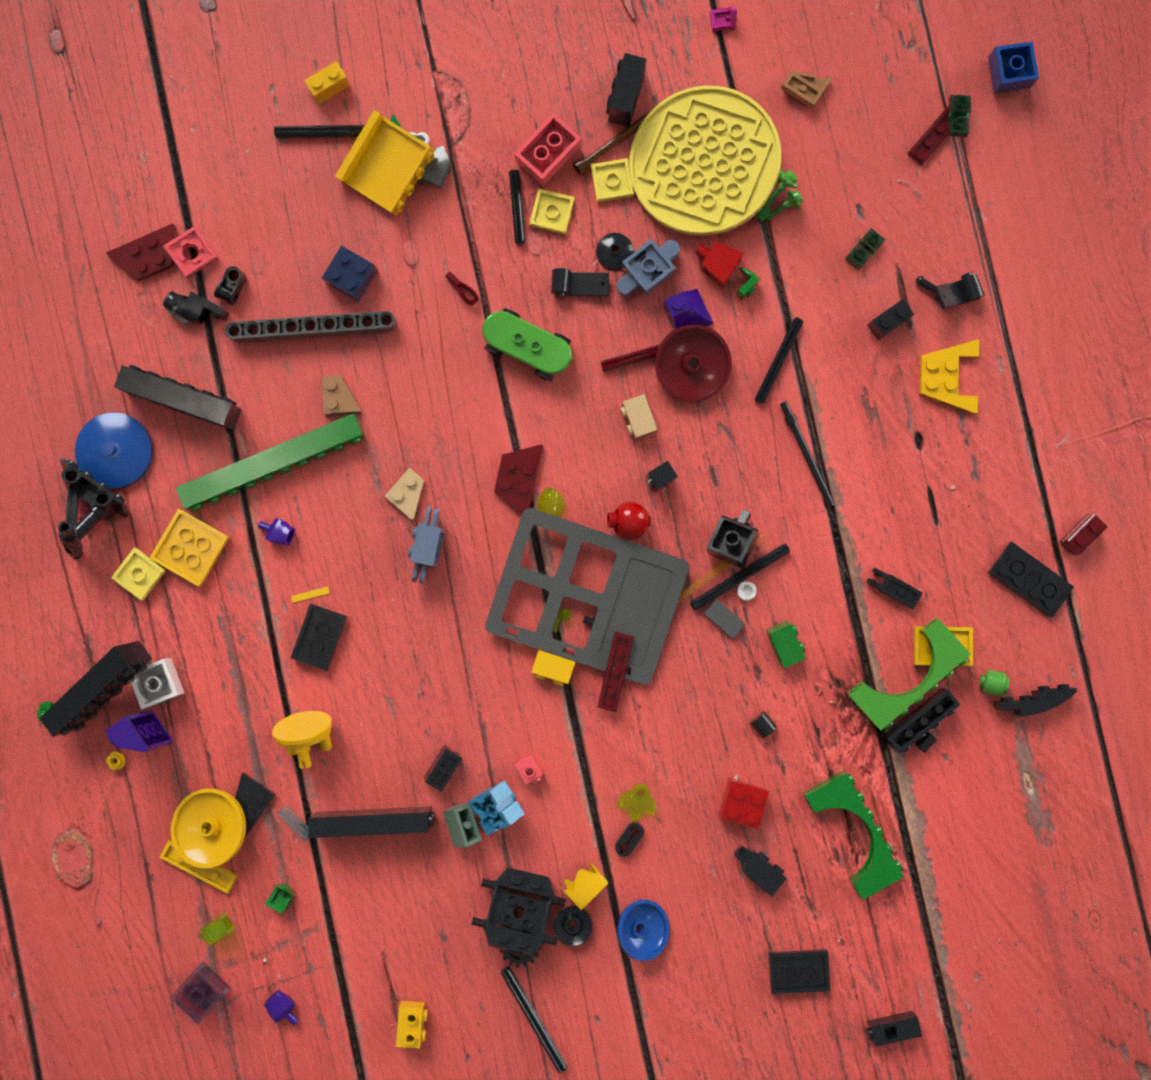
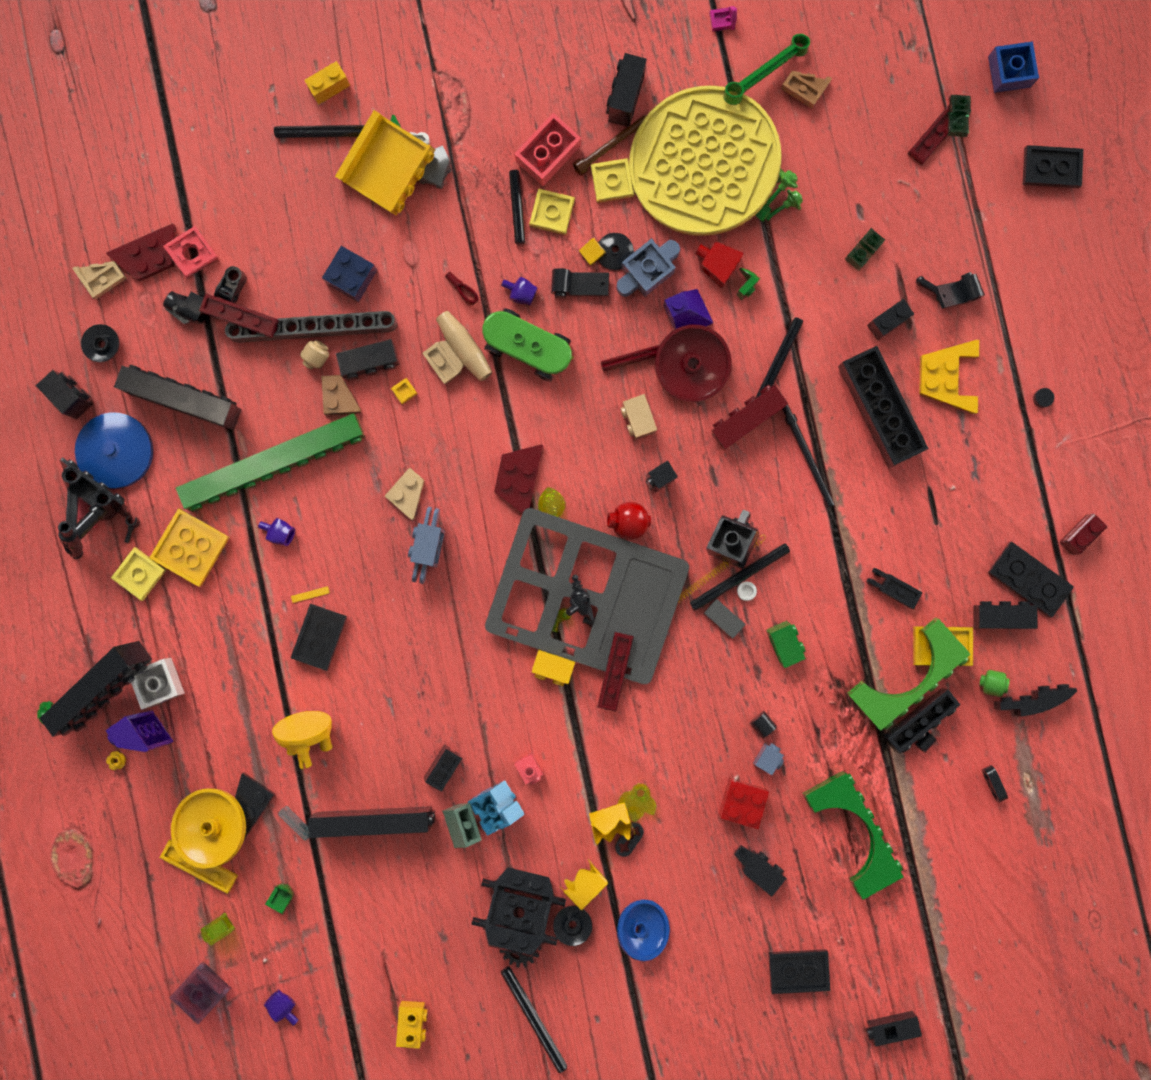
(64, 394): none -> black brick
(94, 337): none -> black dish
(100, 277): none -> tan wing
(130, 527): none -> black hand
(238, 315): none -> dark red tile
(314, 354): none -> tan head
(367, 359): none -> black brick
(404, 391): none -> yellow tile
(456, 352): none -> tan plate
(522, 291): none -> dark purple piece
(580, 600): none -> black piece
(592, 251): none -> yellow tile
(610, 821): none -> yellow piece
(750, 416): none -> dark red brick
(766, 69): none -> green piece
(769, 758): none -> sand blue brick
(882, 406): none -> black brick
(994, 783): none -> black beam
(1005, 615): none -> black brick
(1043, 397): none -> black tile
(1053, 166): none -> black plate

